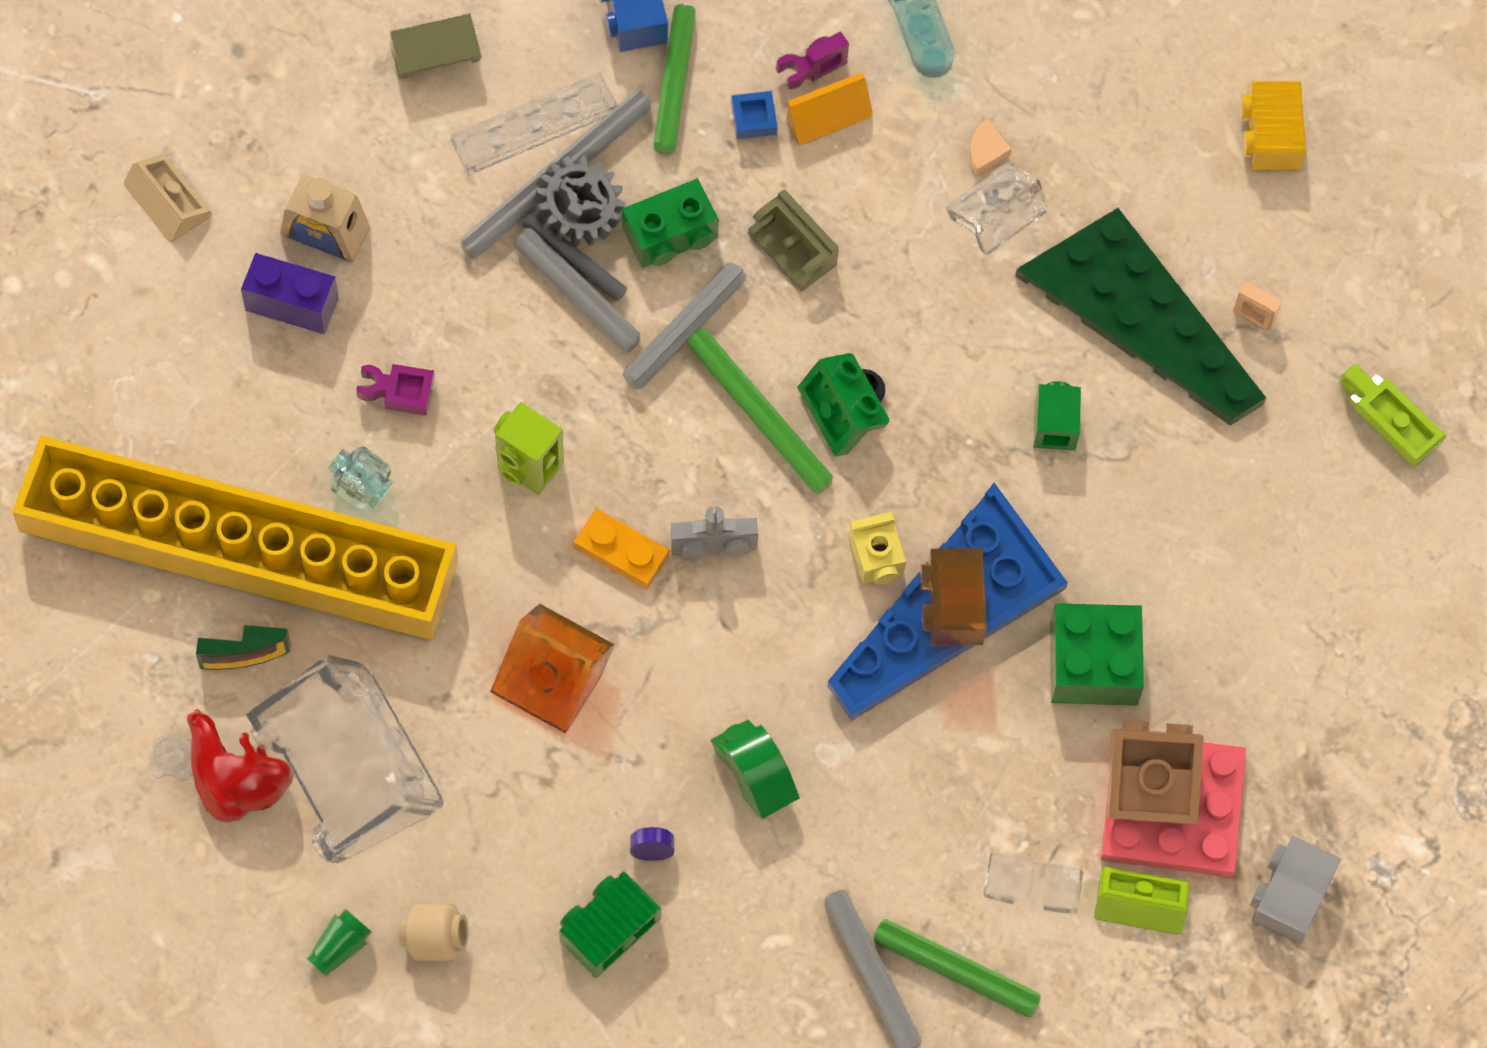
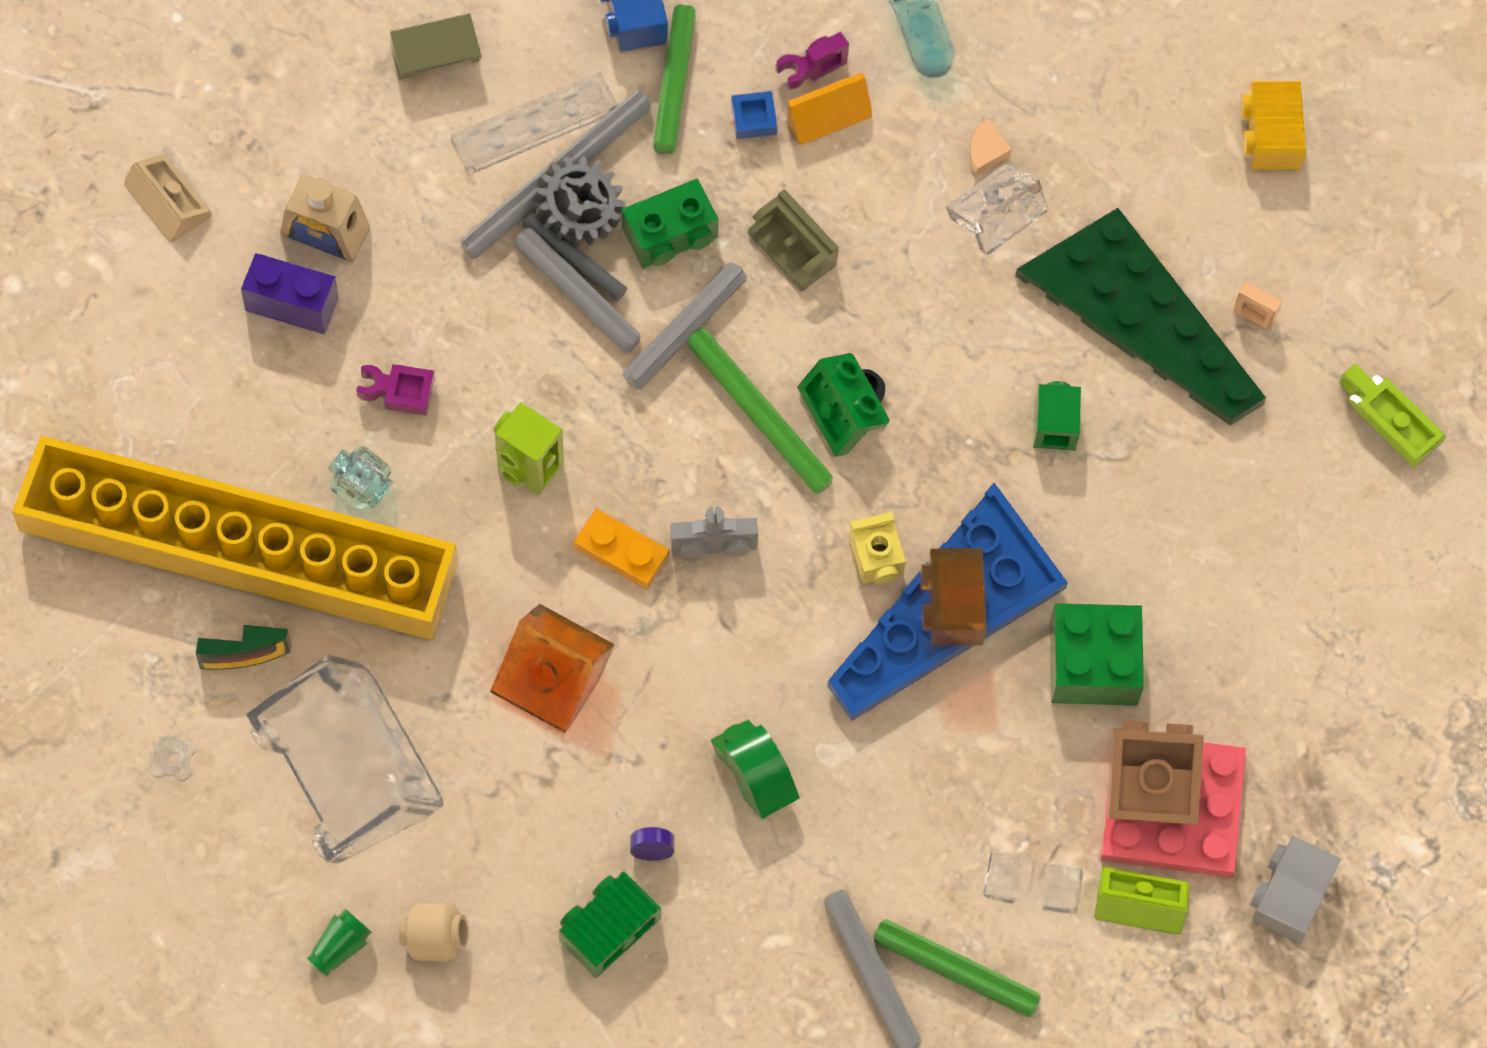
(231, 783): red piece -> none

